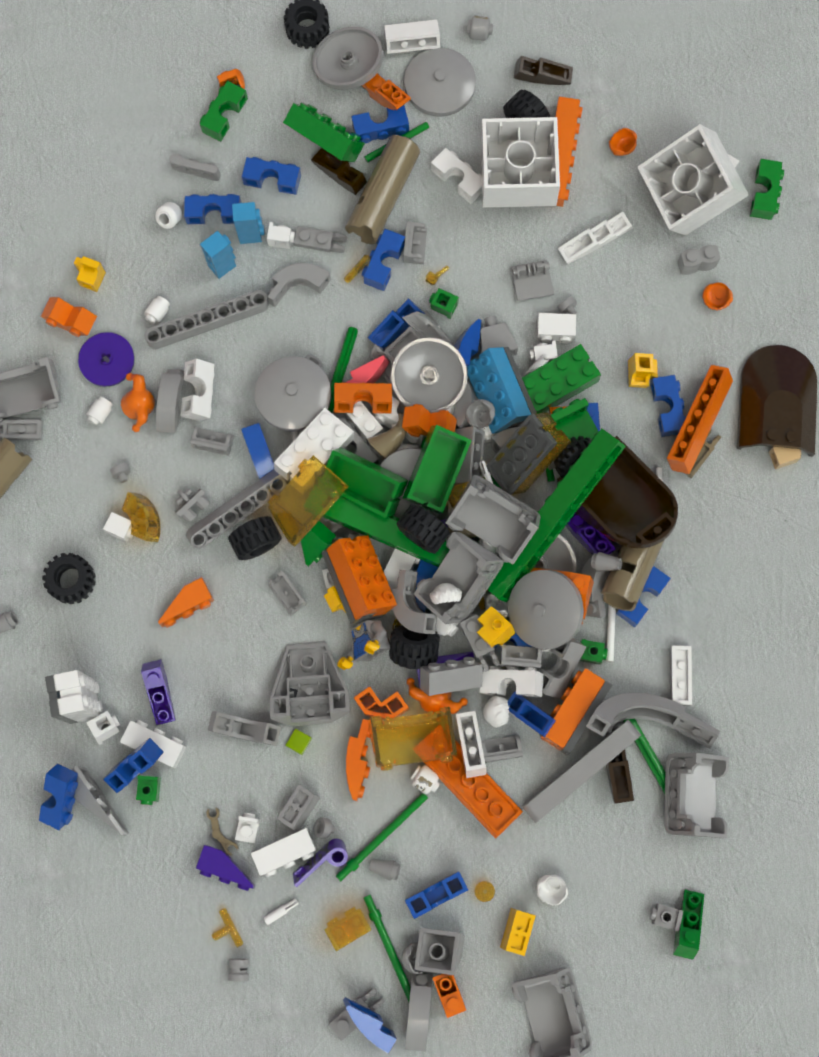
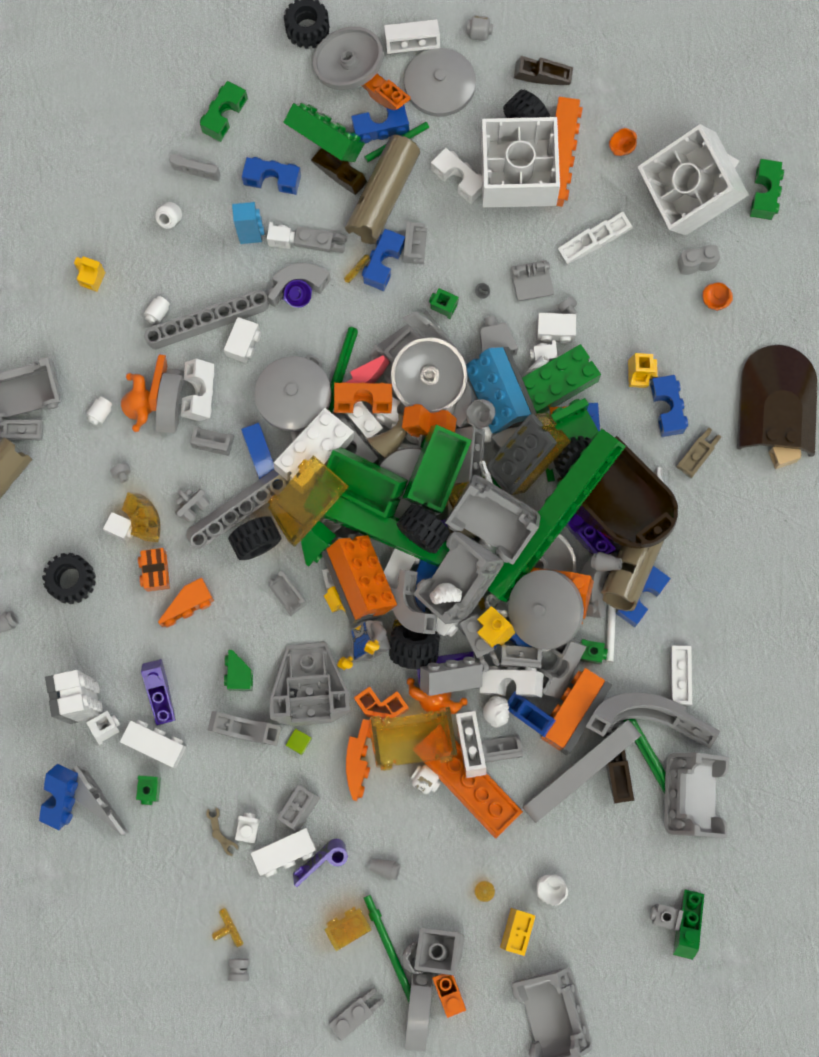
(65, 316): orange brick -> none
(99, 371): dark purple piece -> none
(135, 763): blue arch -> none
(154, 569): none -> orange brick
(161, 367): none -> orange tile
(197, 207): blue arch -> none
(218, 254): dark azure brick -> none
(222, 865): dark purple slope -> none
(233, 76): orange plate -> none
(239, 674): none -> green slope
(242, 340): none -> white brick
(276, 914): white pin -> none
(297, 293): none -> dark purple hat
(323, 828): light grey tile -> none
(353, 863): green bar -> none
(370, 1025): slope -> none
(393, 325): blue slope -> none
(433, 278): clear yellow hand -> none
(436, 895): blue arch -> none
(469, 341): blue slope -> none
(484, 287): none -> dark grey hinge
(700, 419): orange brick -> none

